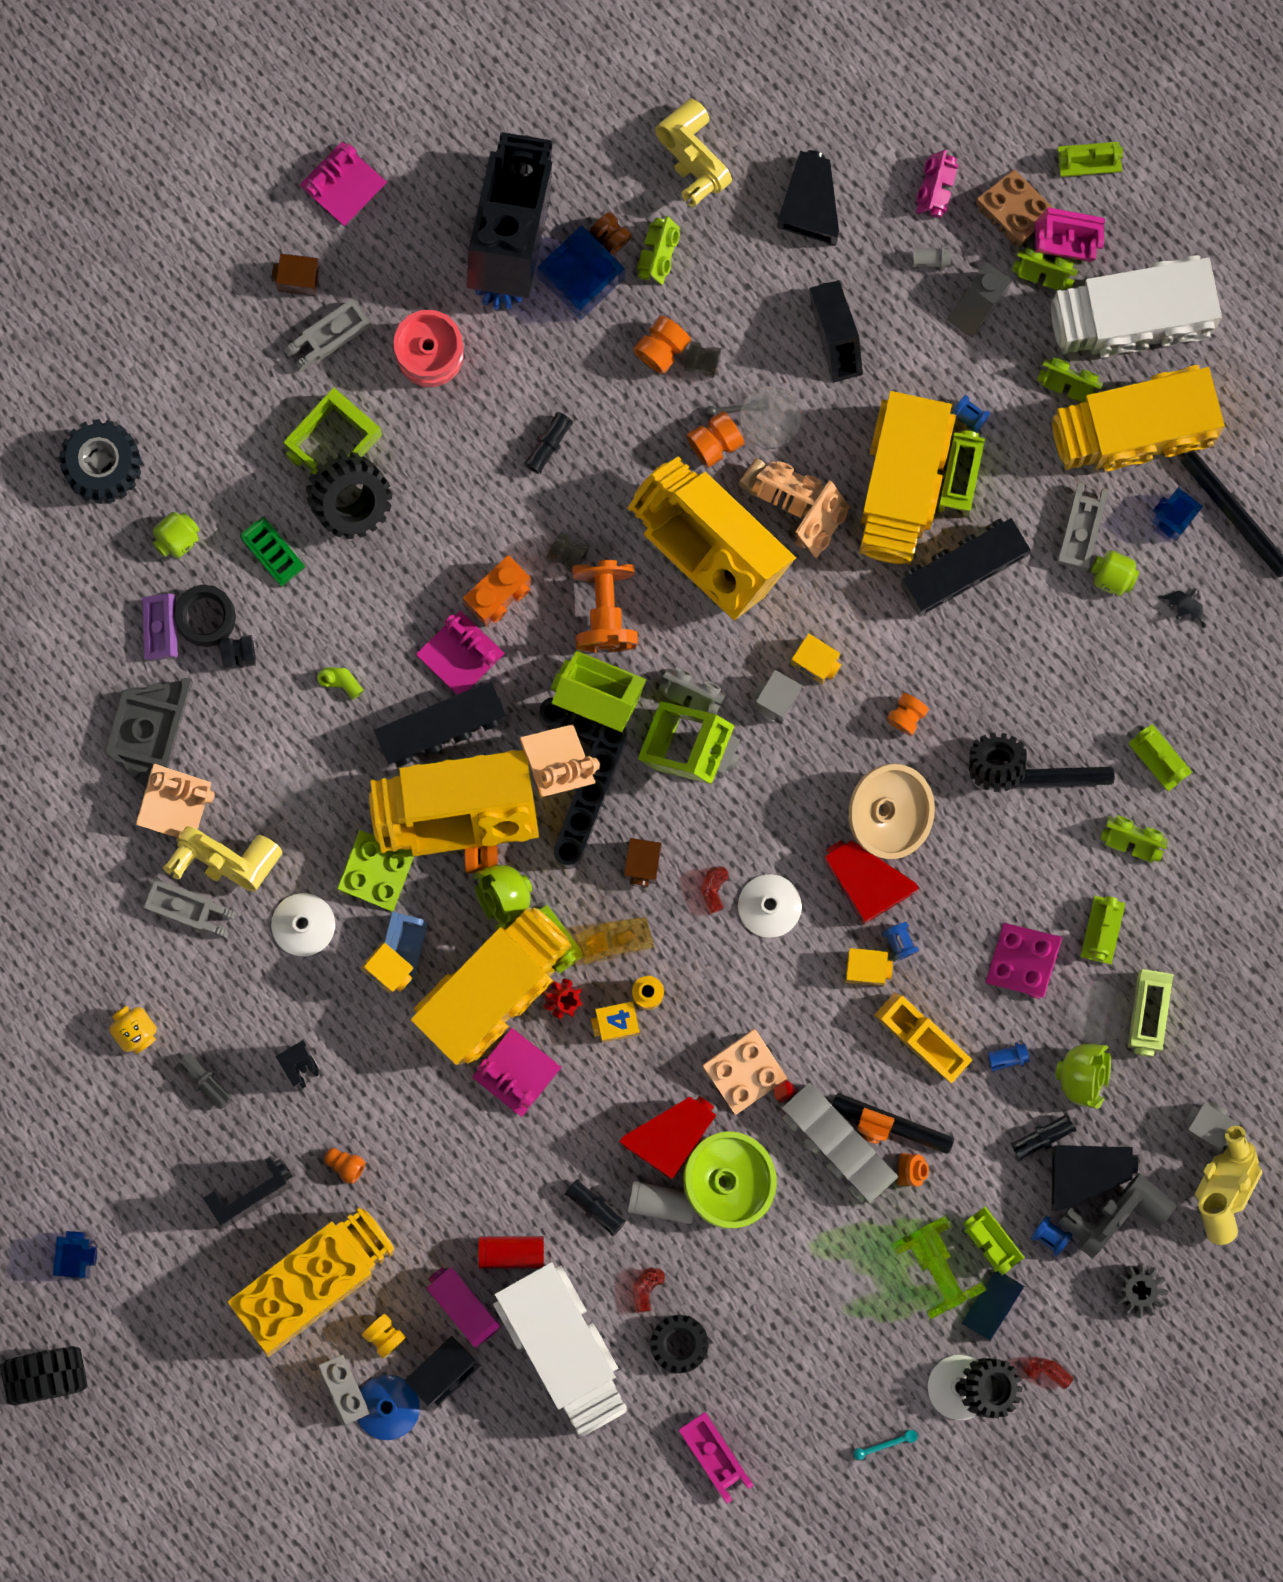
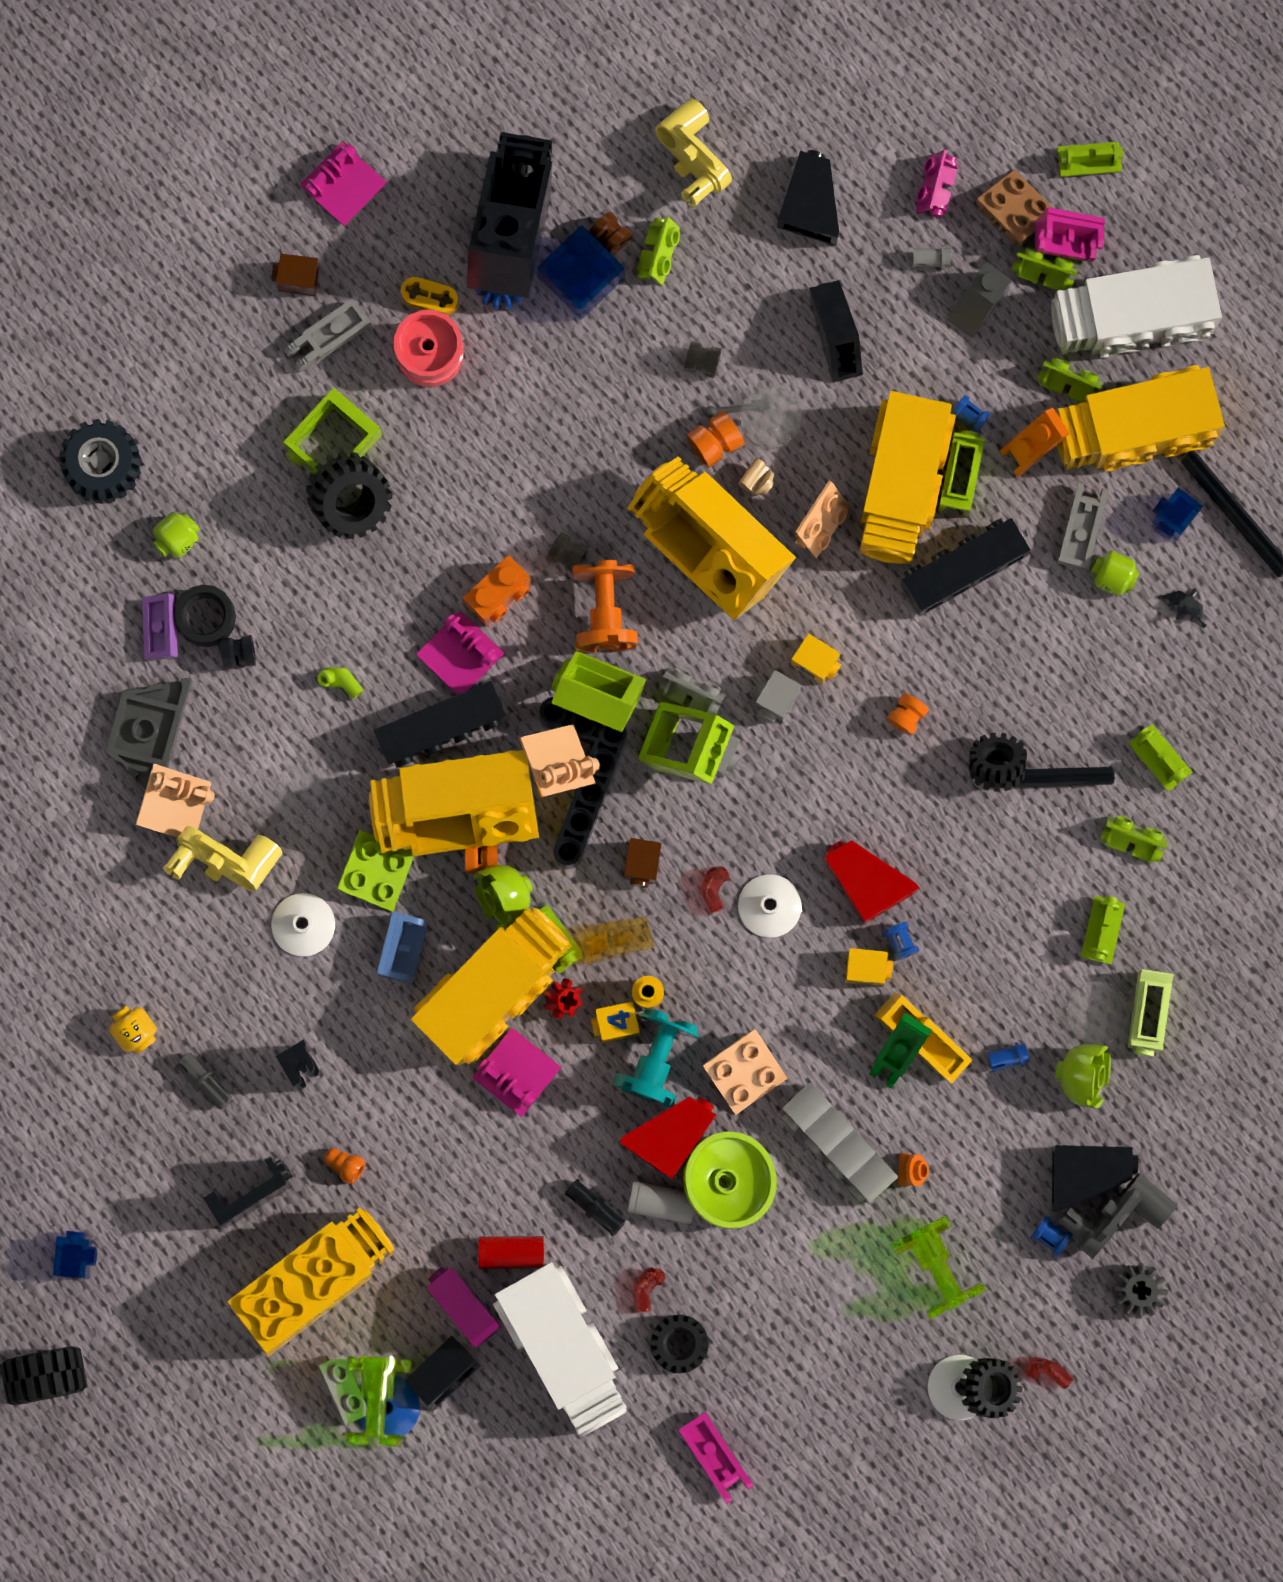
(185, 907): light grey hinge -> none
(253, 531): green slope -> none
(376, 1387): none -> clear neon green piece
(383, 1336): yellow wheel -> none
(388, 969): yellow brick -> none
(431, 289): none -> yellow beam
(548, 443): black pin -> none
(652, 1069): none -> teal piece
(665, 341): orange wheel -> none
(782, 477): light nougat hinge -> none
(784, 1091): red rock -> none
(874, 1126): orange plate -> none
(901, 1048): none -> green hinge
(901, 1126): black axle -> none
(905, 814): tan dish -> none
(909, 1436): teal hinge -> none
(989, 1234): lime hinge -> none
(993, 1305): dark blue slope -> none
(1023, 960): dark pink hinge -> none
(1036, 440): none -> orange hinge
(1043, 1137): black pin -> none
(1209, 1124): light grey brick -> none
(1228, 1186): light yellow piece -> none

